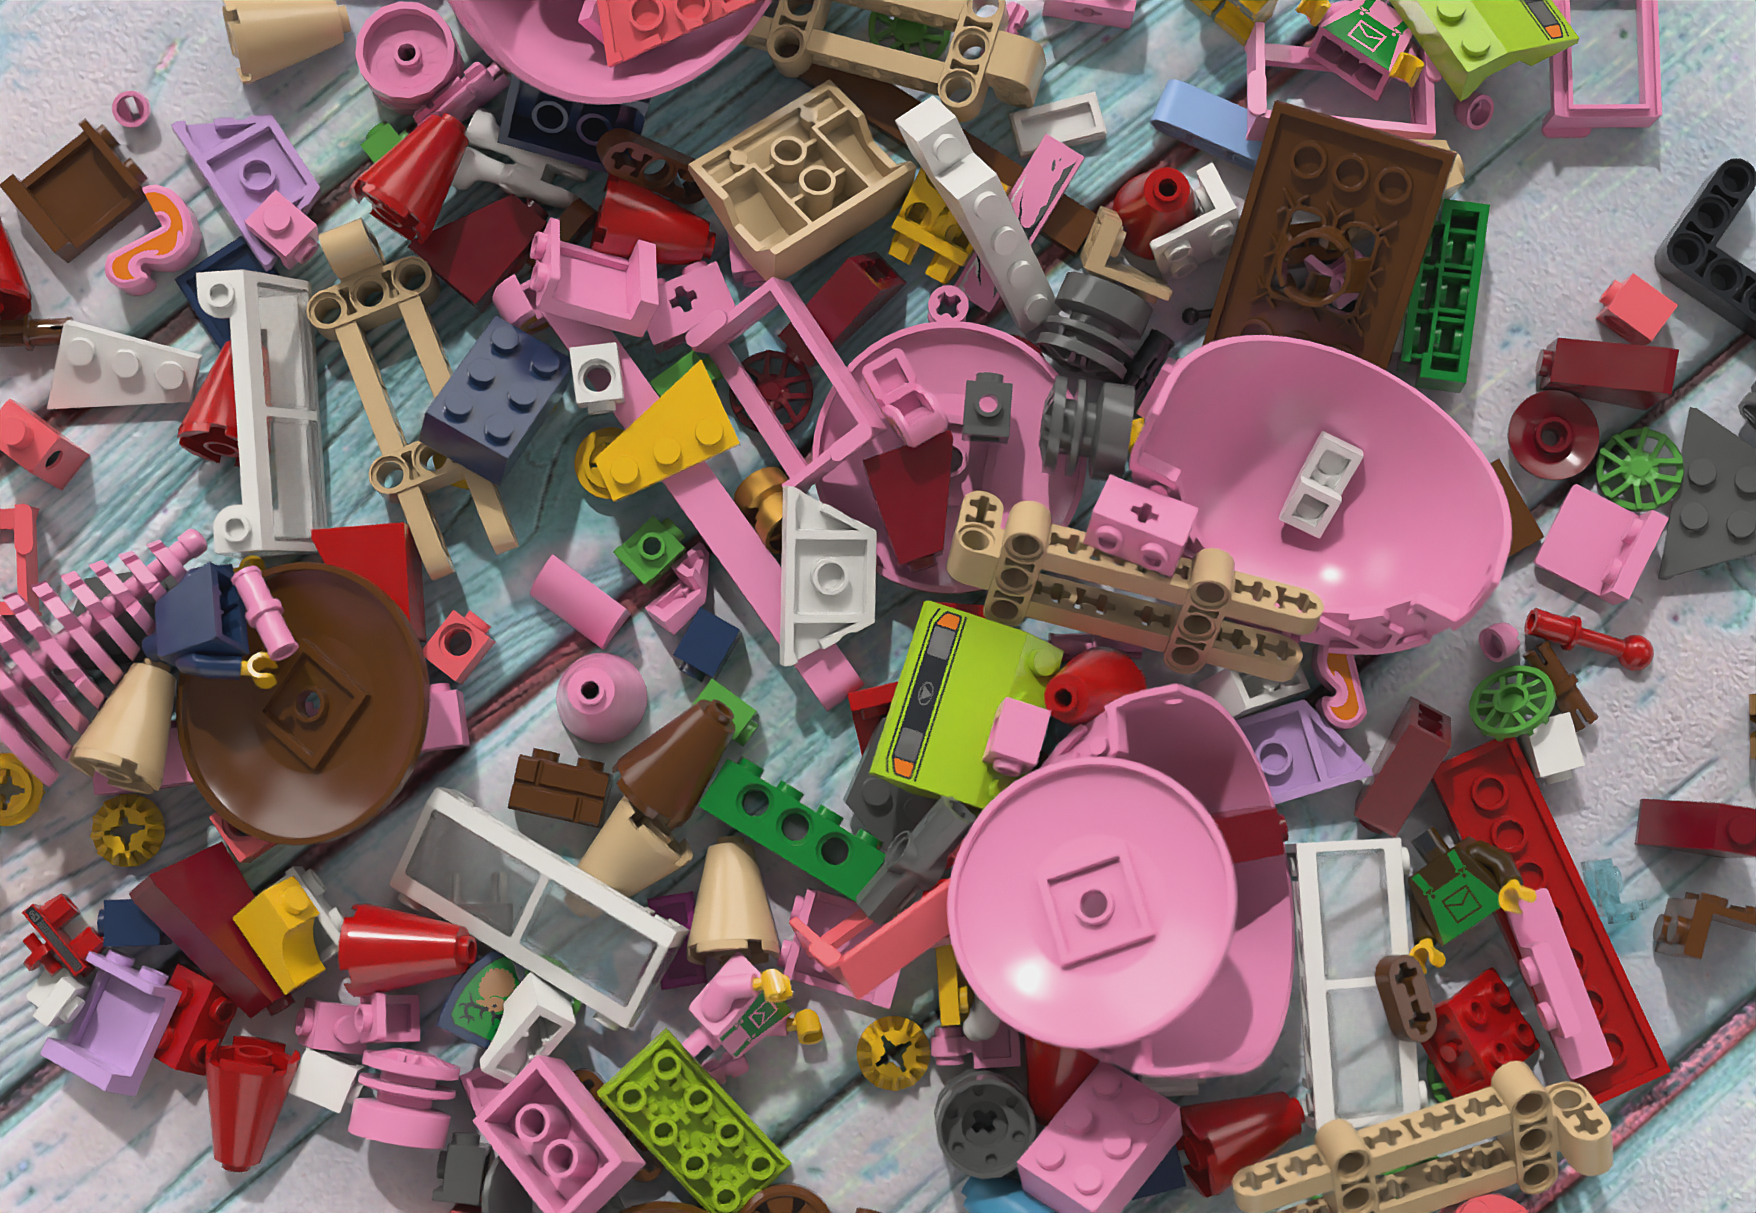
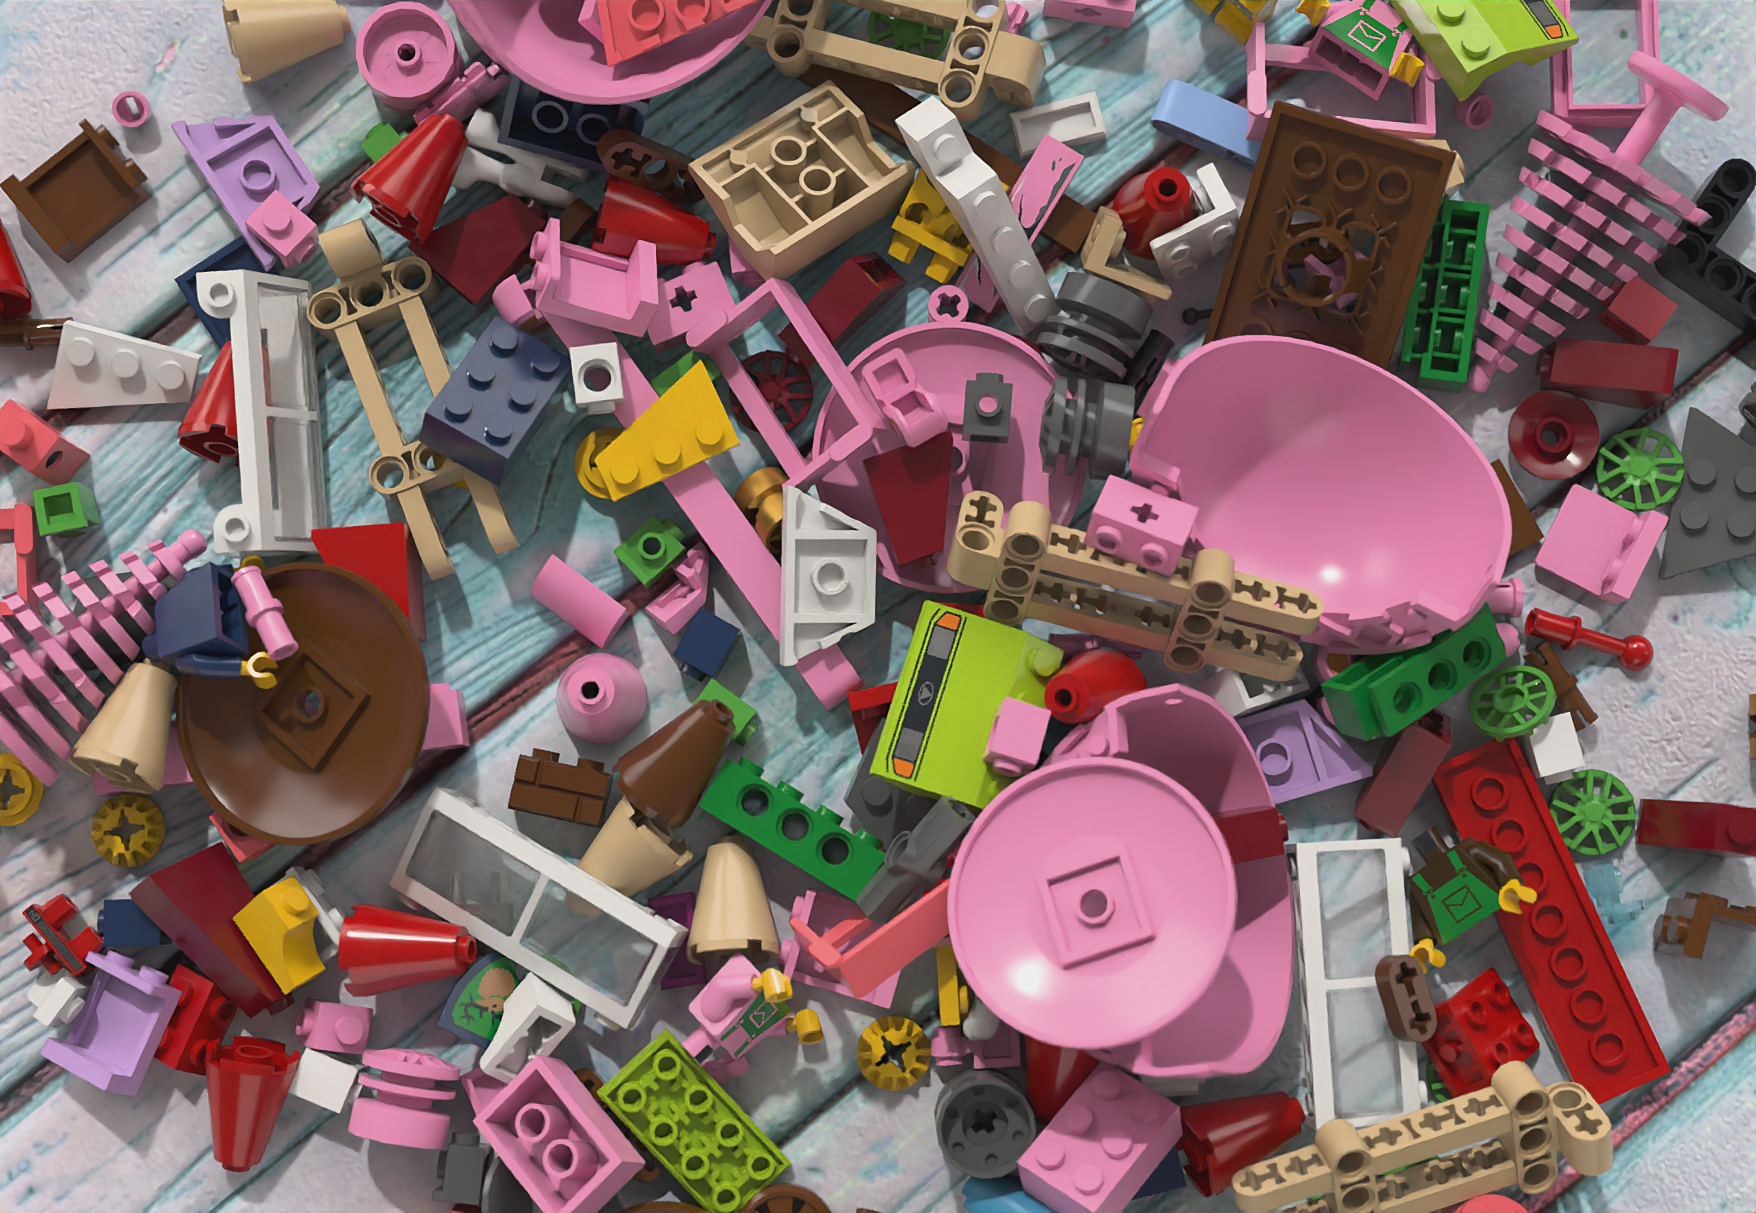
(65, 510): none -> bright green brick
(162, 250): bright pink animal -> none
(388, 1019): bright pink bracket -> none
(438, 647): coral brick -> none
(1320, 484): white slope -> none
(1397, 688): none -> green brick
(1507, 598): none -> bright pink bush
(1561, 994): bright pink bracket -> none
(1593, 812): none -> bright green wheel
(1618, 170): none -> bright pink plant

